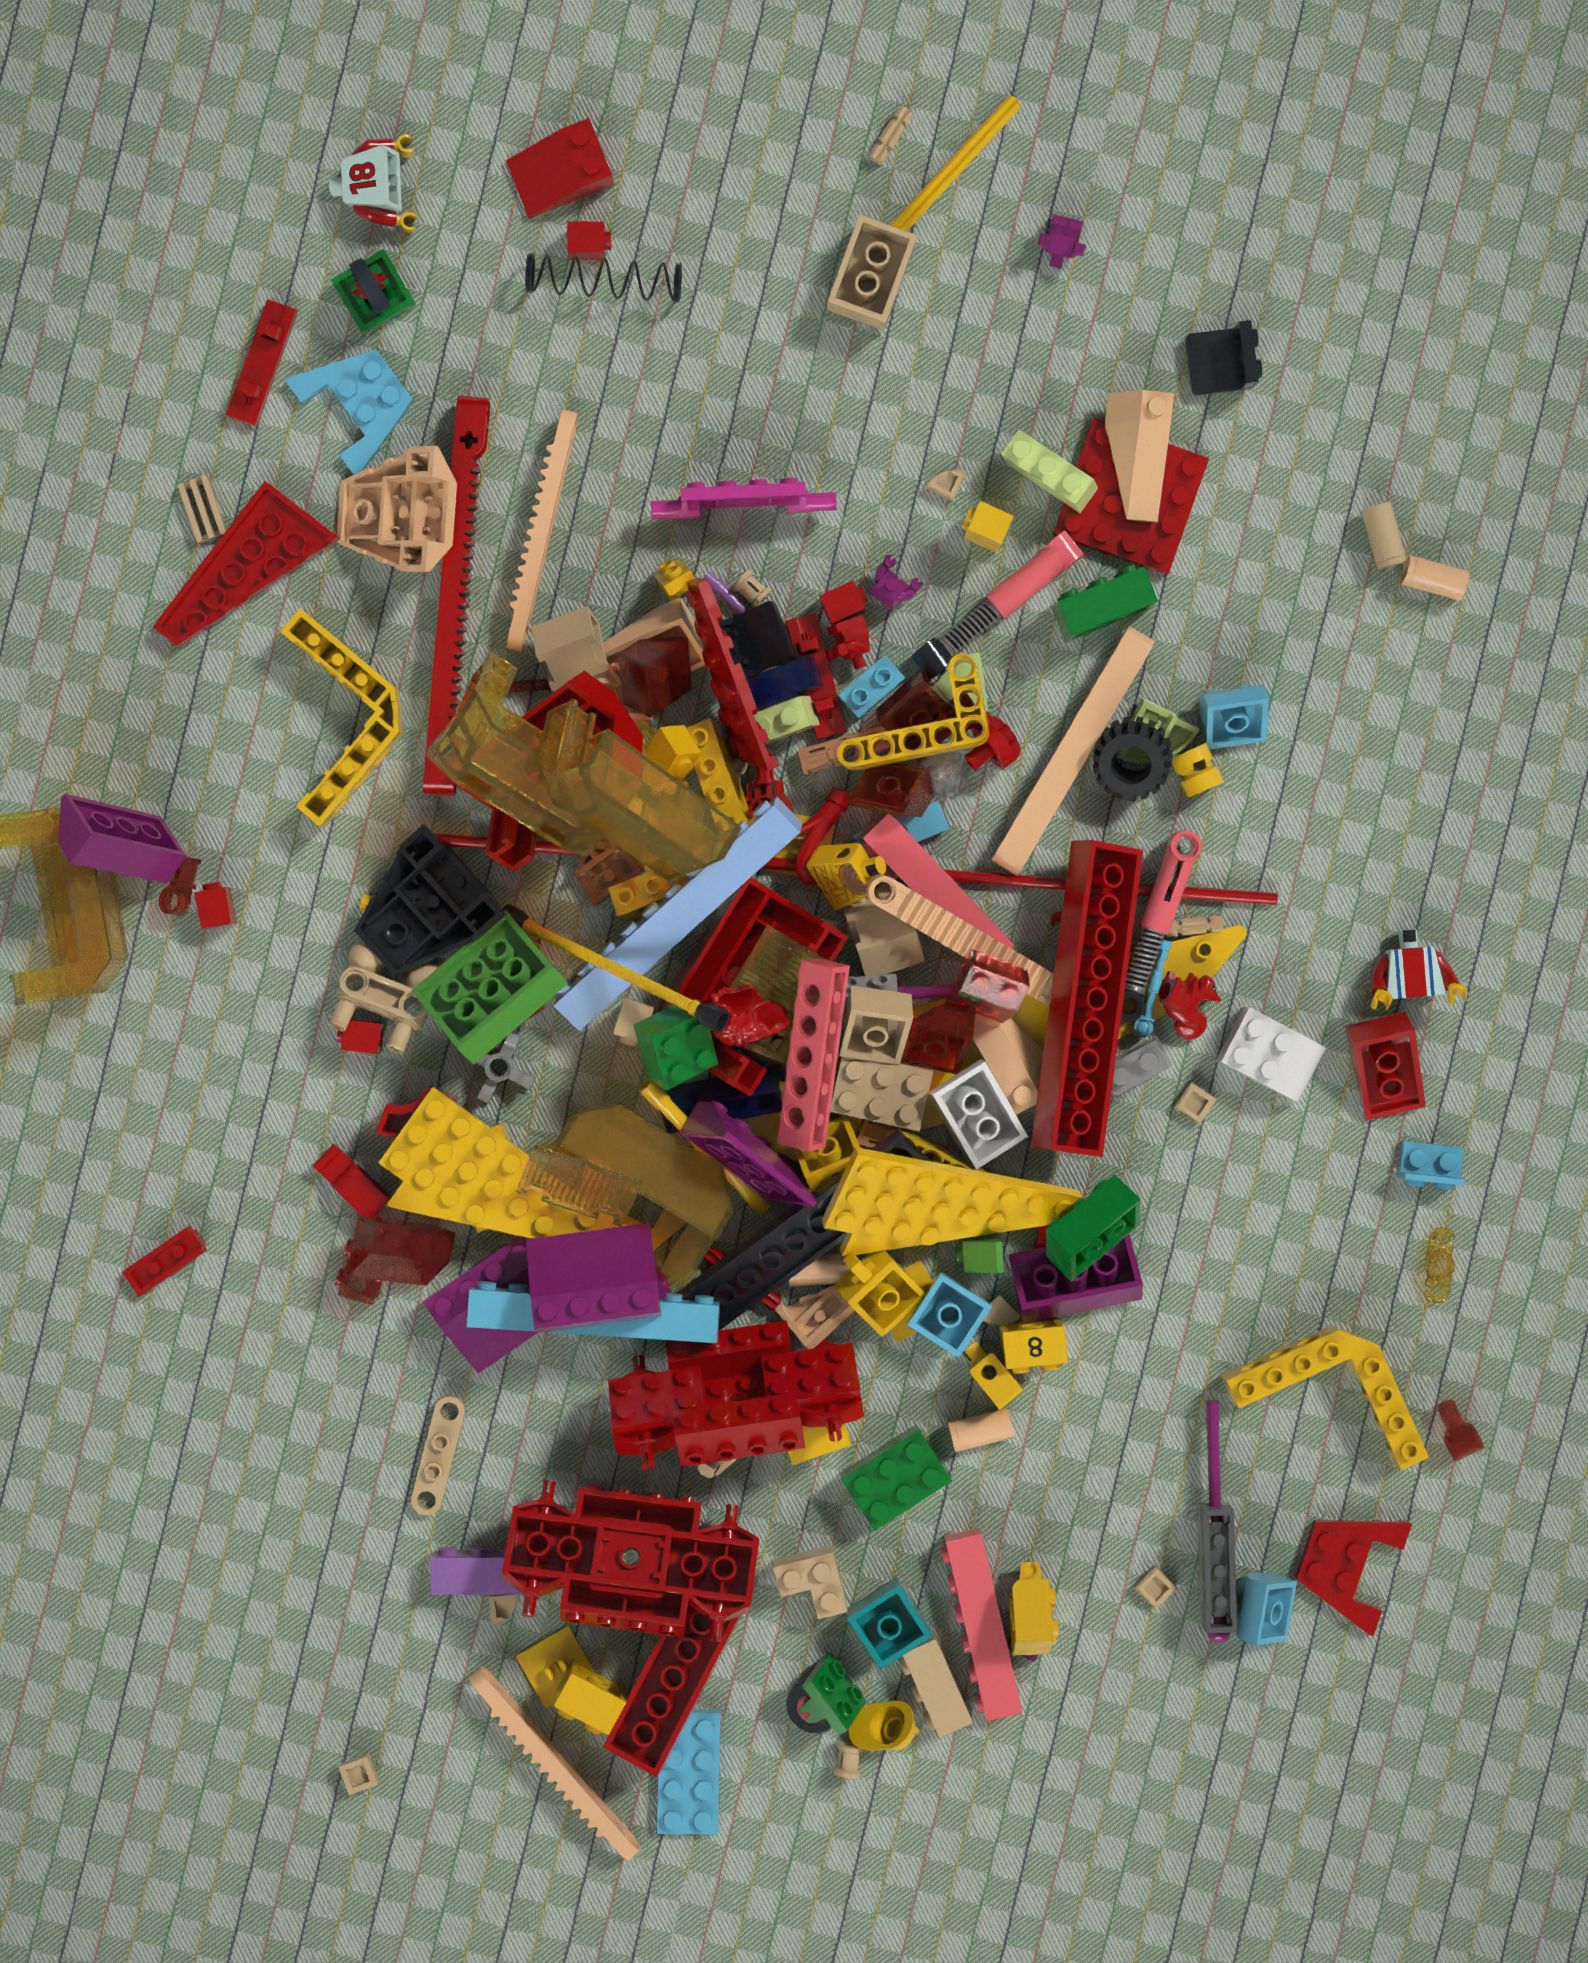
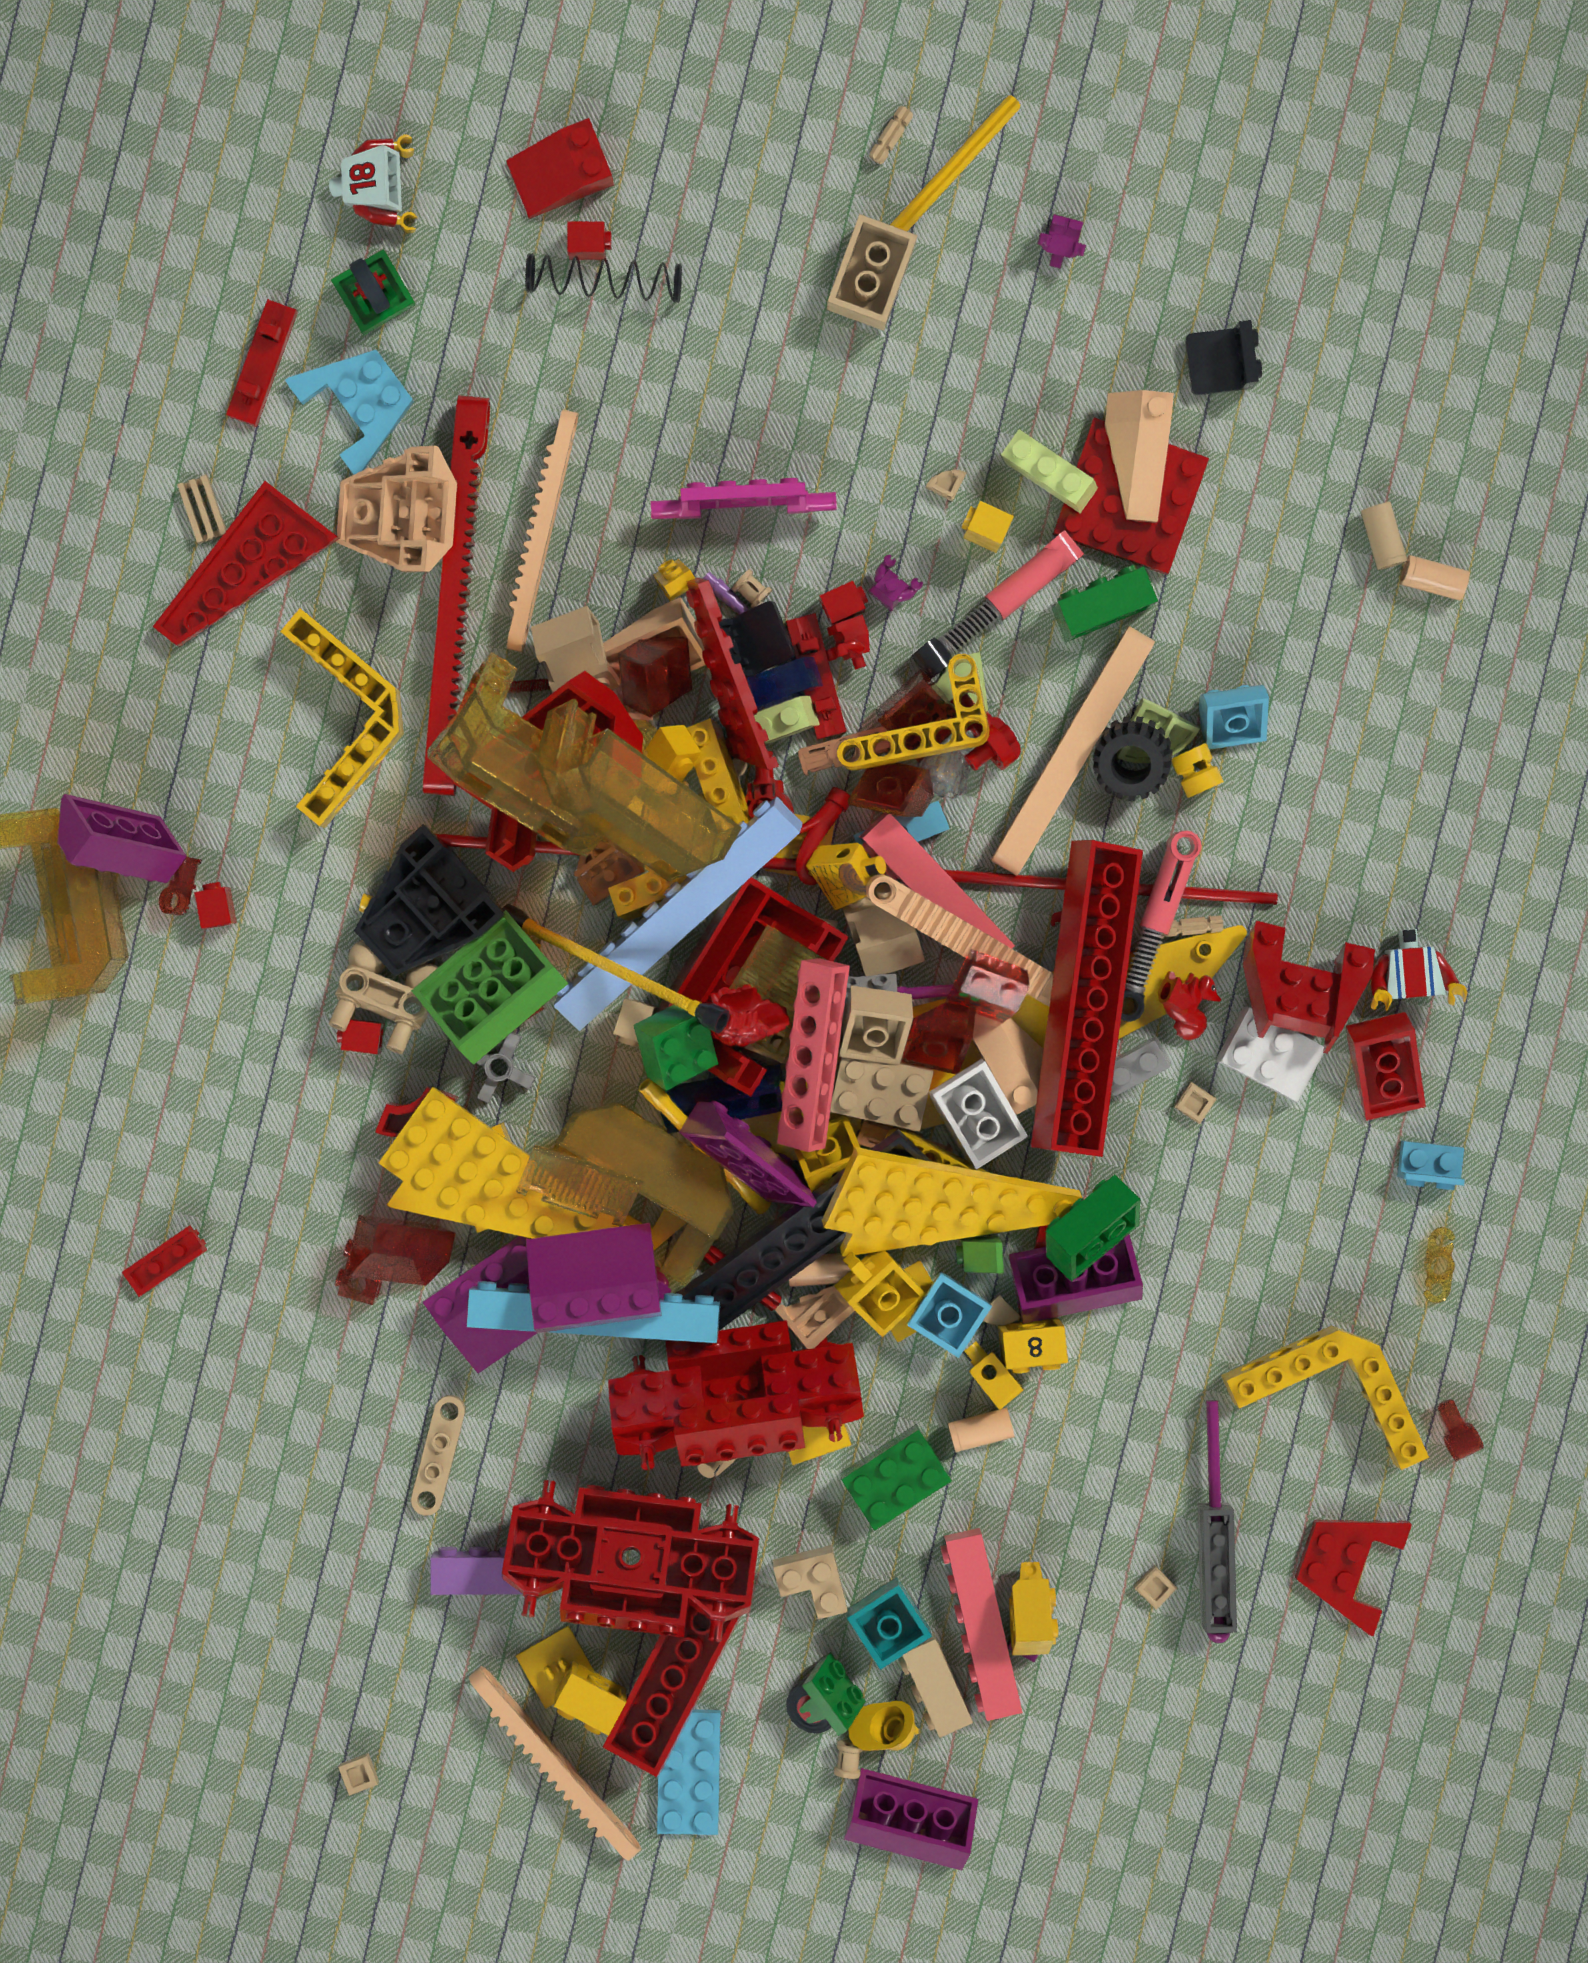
(352, 1182): red piece -> none
(502, 1606): tan tile -> none
(871, 687): medium azure brick -> none
(912, 1819): none -> magenta slope
(1143, 1026): medium azure piece -> none
(1265, 1608): medium azure brick -> none
(1301, 995): none -> red wedge

